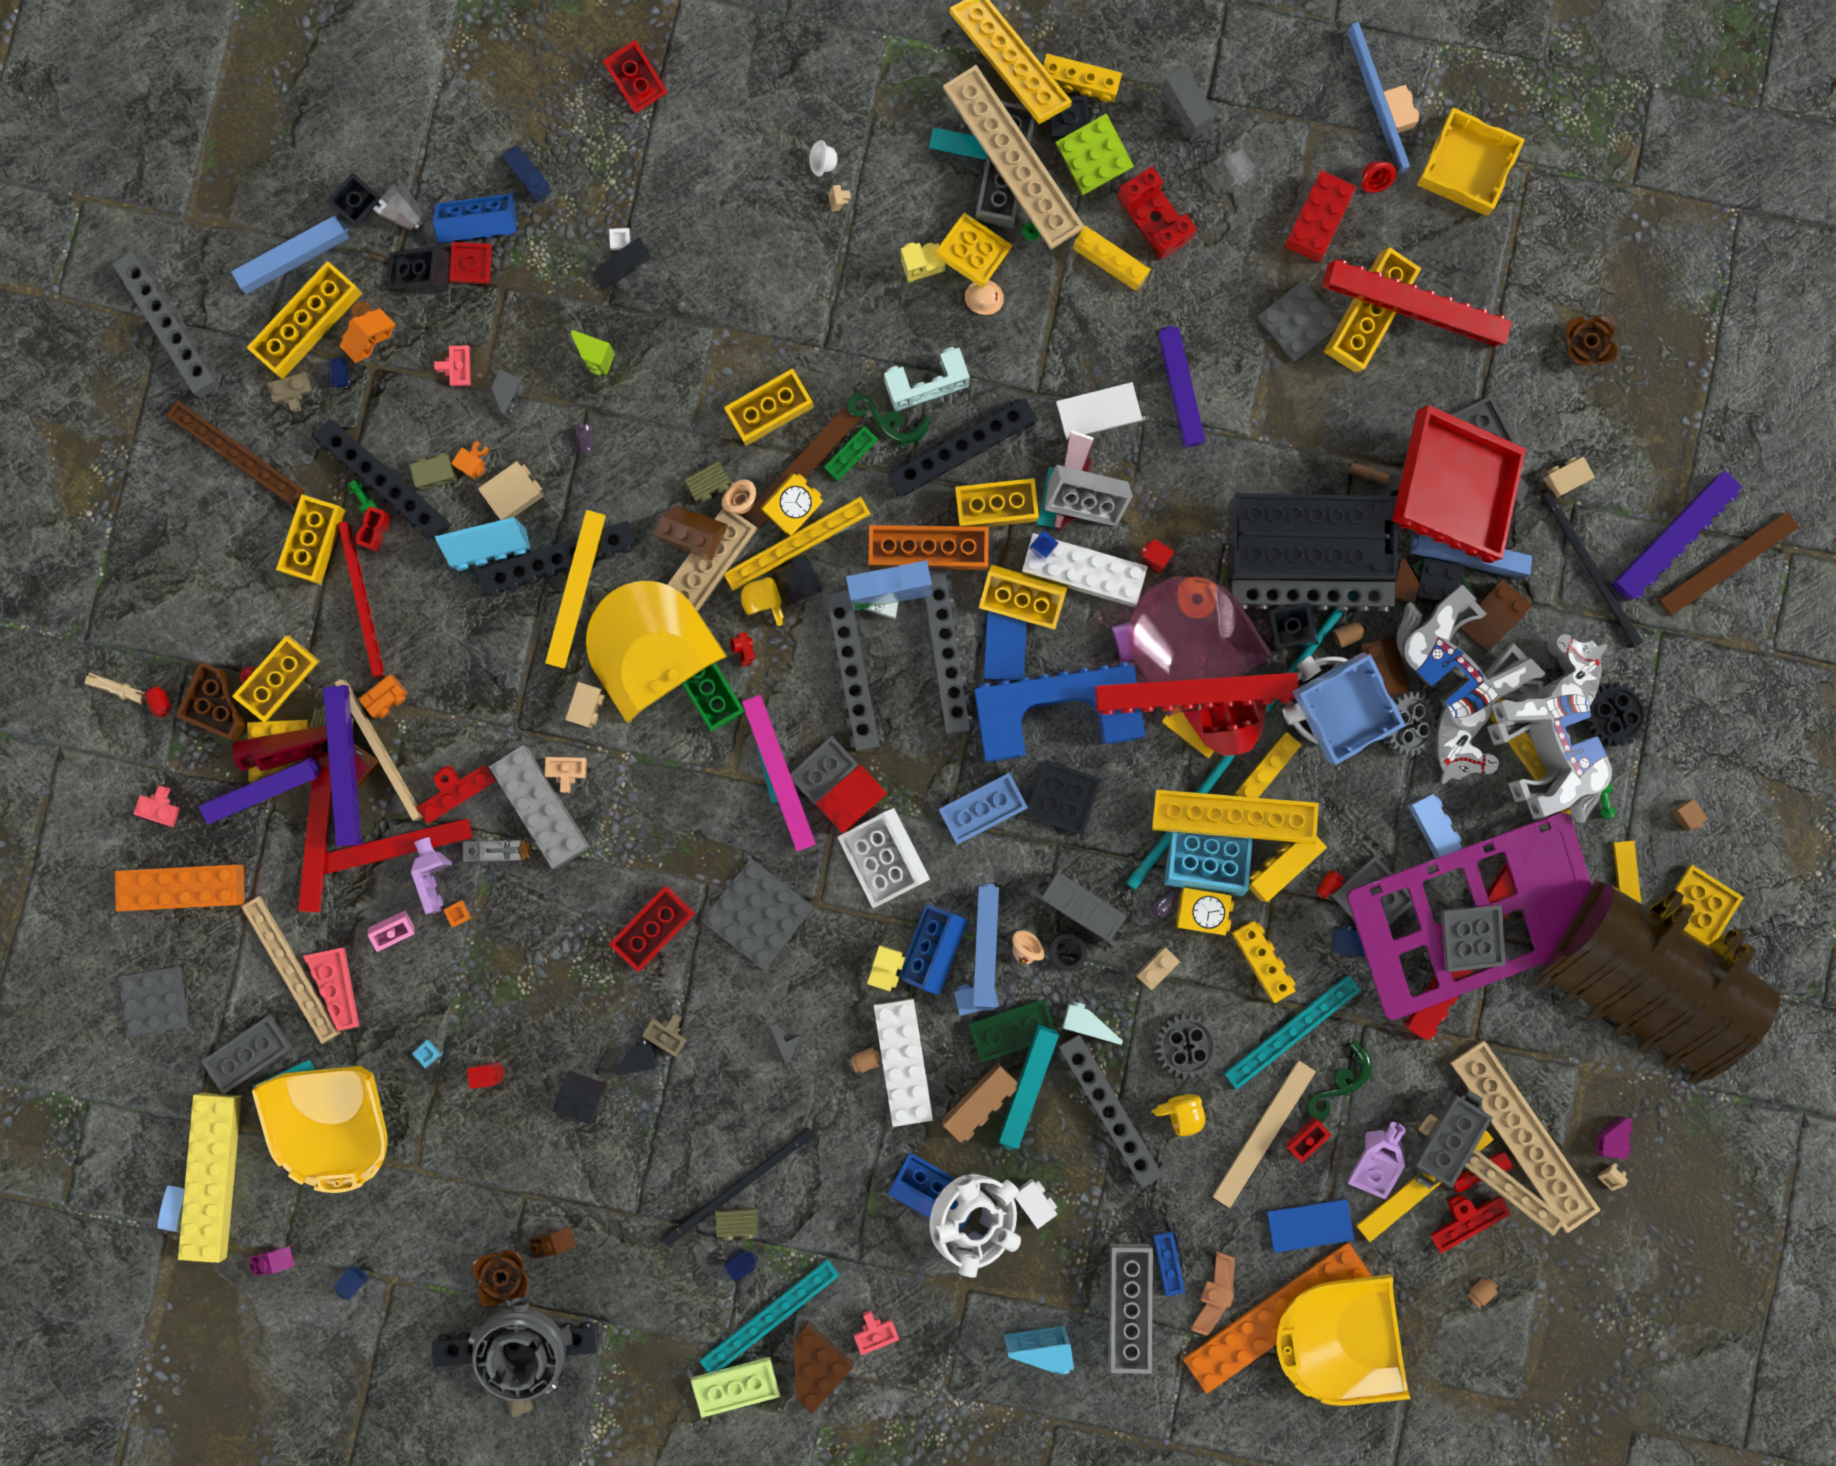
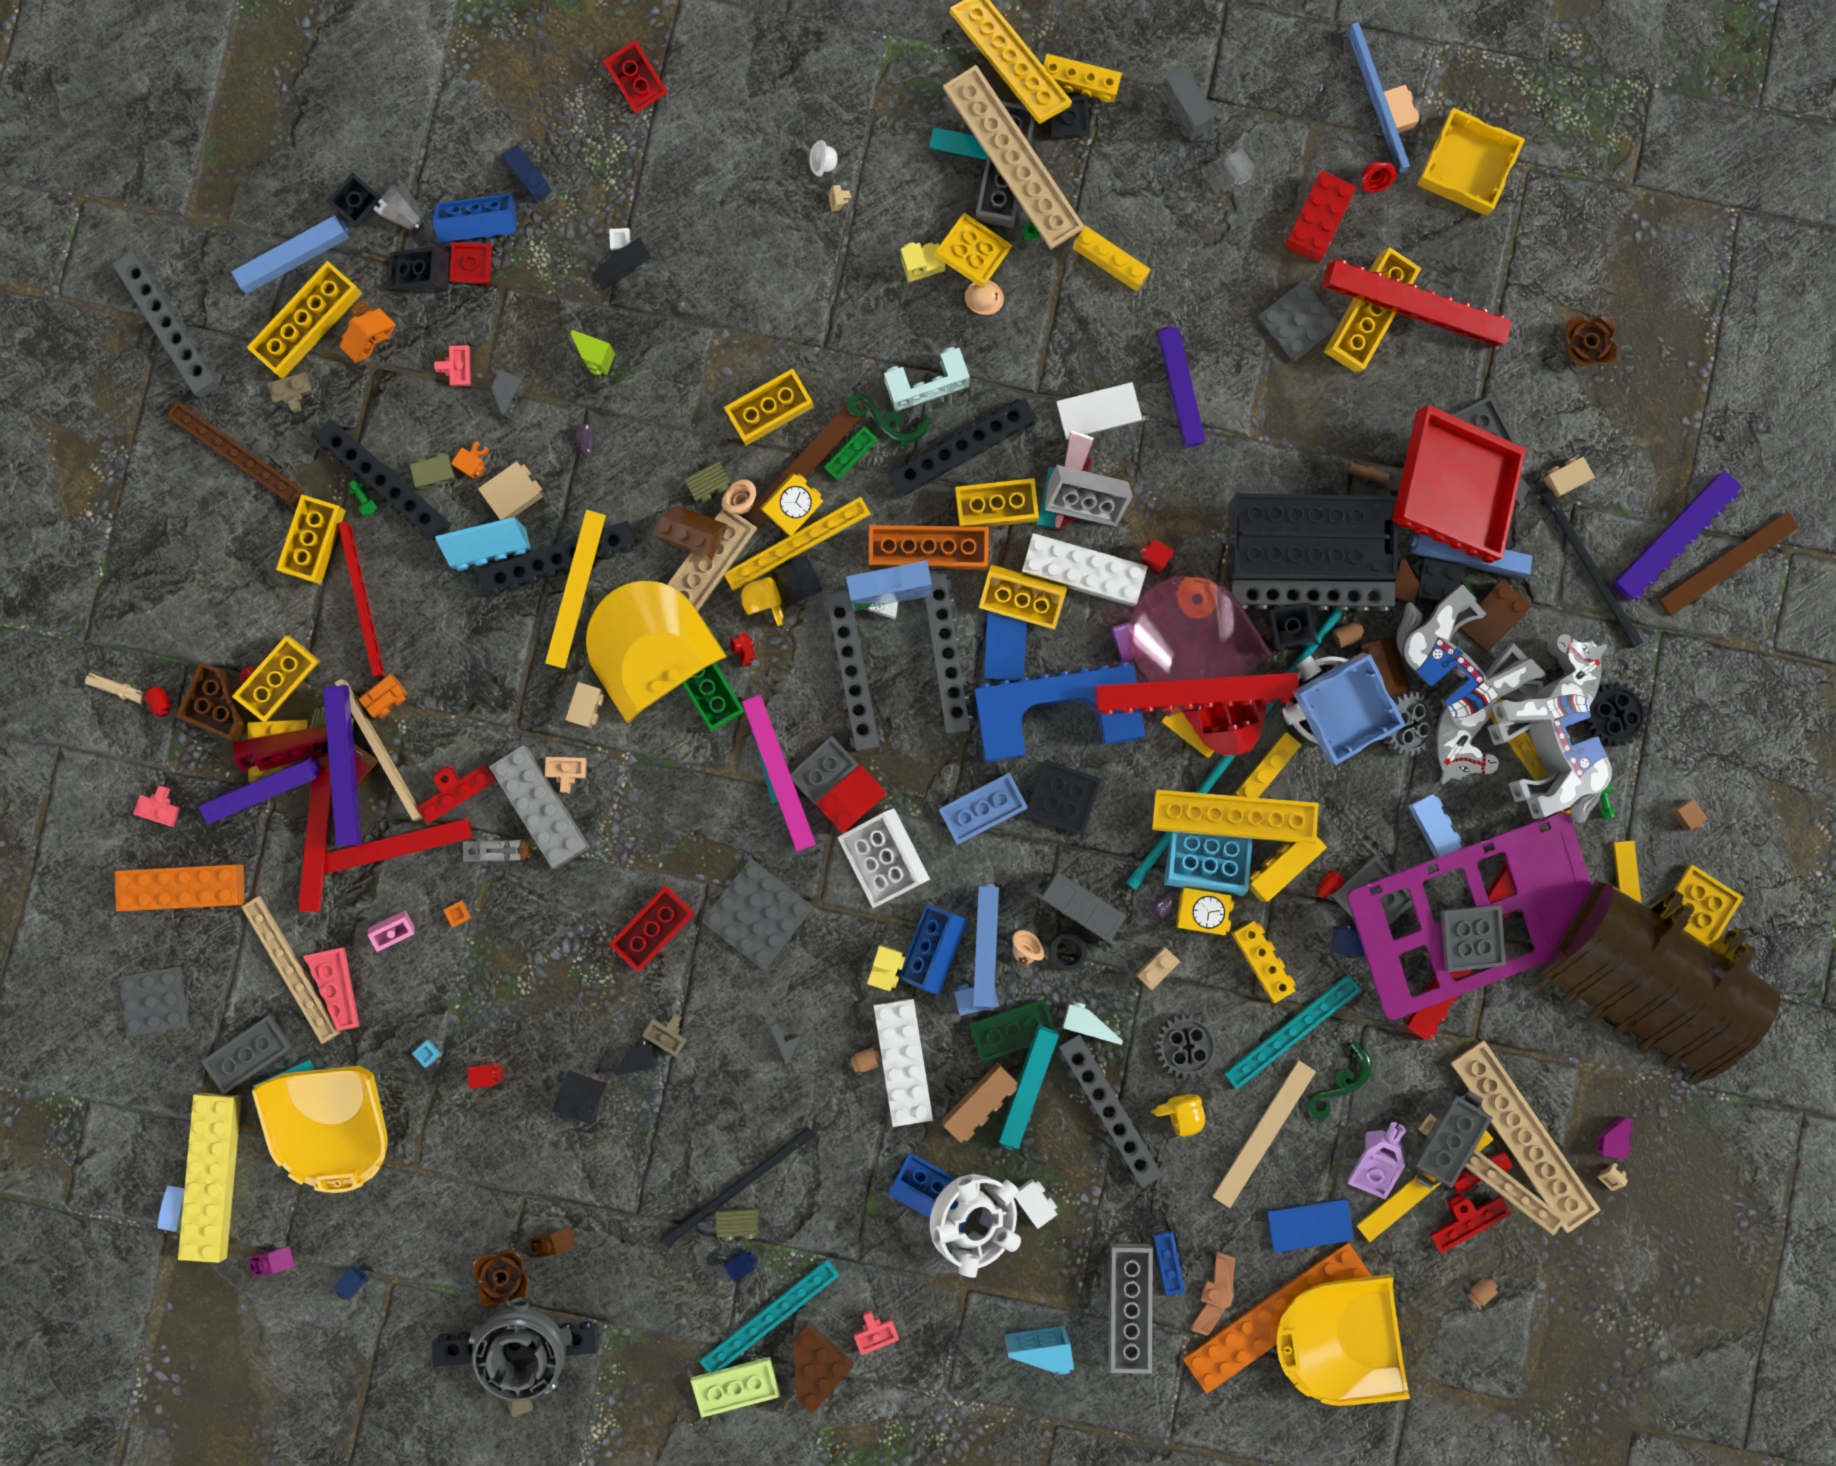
(338, 372): clear blue brick -> none
(371, 533): red brick -> none
(424, 865): lavender plate -> none
(1043, 546): clear blue brick -> none
(1094, 154): lime plate -> none
(1142, 198): red plate -> none
(1307, 1140): red brick -> none

